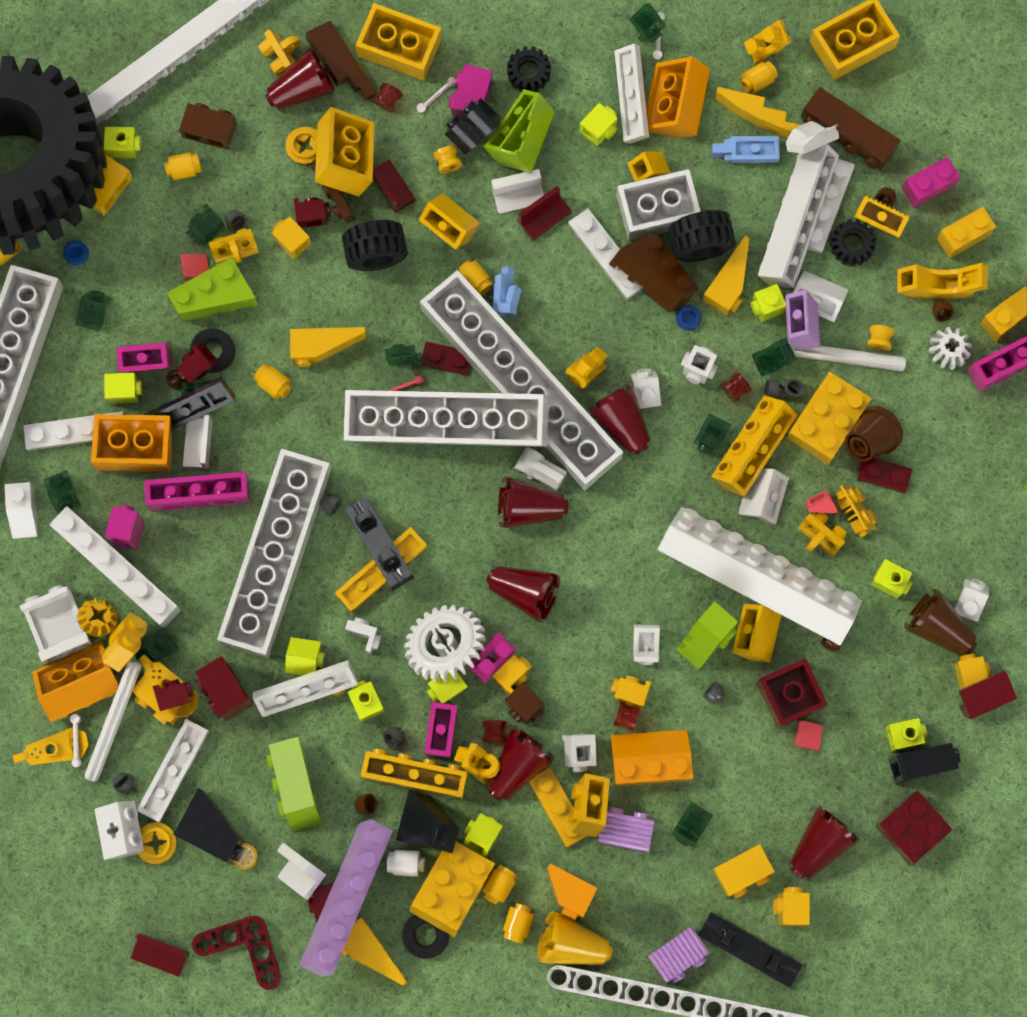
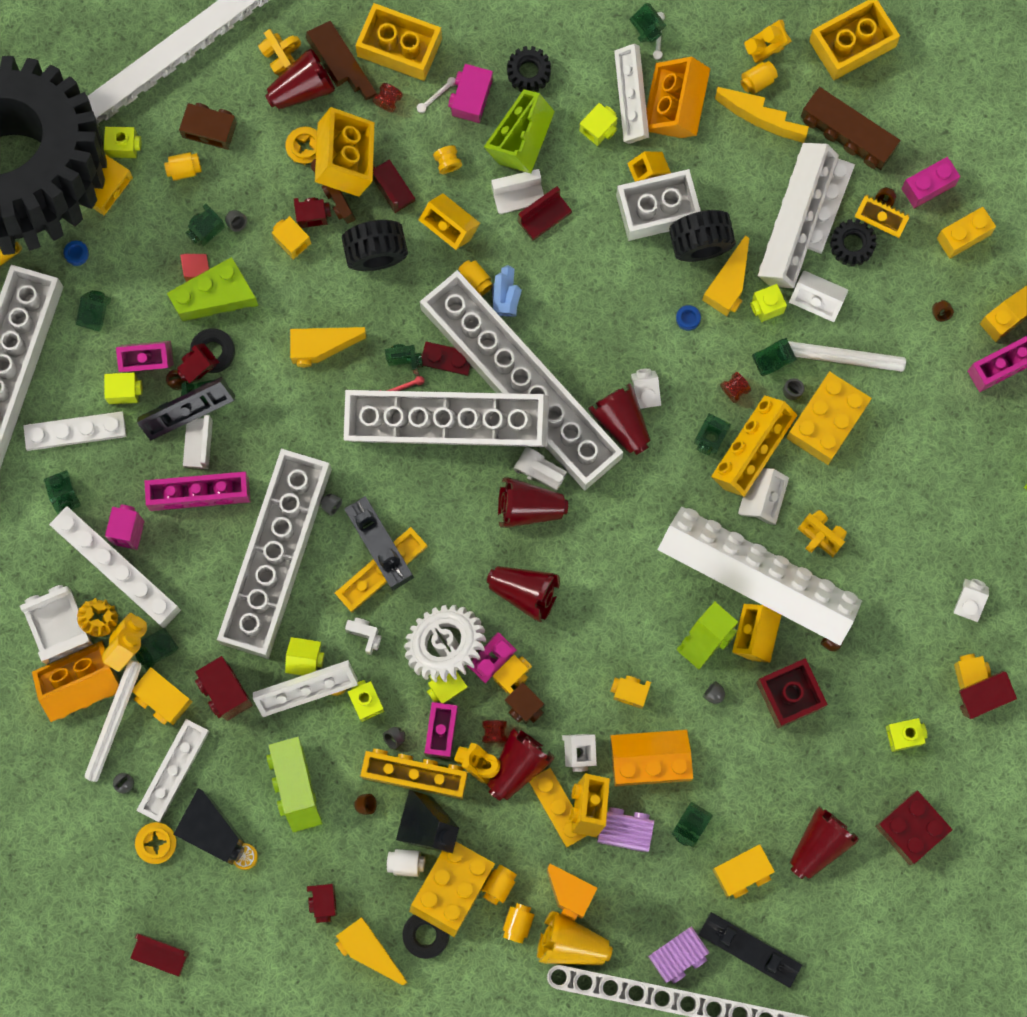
(21, 509): white slope -> none
(63, 748): yellow piece -> none
(75, 719): white hinge -> none
(119, 830): white brick -> none
(132, 443): light orange slope -> none
(166, 674): yellow piece -> none
(173, 694): dark red brick -> none
(243, 936): dark red beam -> none
(245, 242): yellow hips -> none
(272, 381): yellow brick -> none
(299, 872): white panel -> none
(345, 898): lavender brick -> none
(472, 125): black brick -> none
(482, 834): neon yellow brick -> none
(587, 368): yellow hips -> none
(603, 250): white plate -> none
(627, 716): clear red wheel -> none
(646, 644): white bracket -> none
(657, 271): reddish brown wedge -> none
(703, 357): white brick -> none
(748, 149): light blue hinge -> none
(773, 388): dark grey hinge -> none
(792, 907): yellow brick -> none
(802, 320): lavender brick -> none
(808, 735): coral slope -> none
(810, 137): white slope -> none
(822, 503): coral slope -> none
(853, 497): yellow hinge -> none
(874, 434): reddish brown piece -> none
(880, 338): yellow wheel -> none
(885, 475): dark red plate -> none
(892, 579): neon yellow brick -> none
(924, 763): black slope -> none
(929, 283): yellow arch -> none
(941, 624): reddish brown cone -> none
(952, 358): white gear -> none

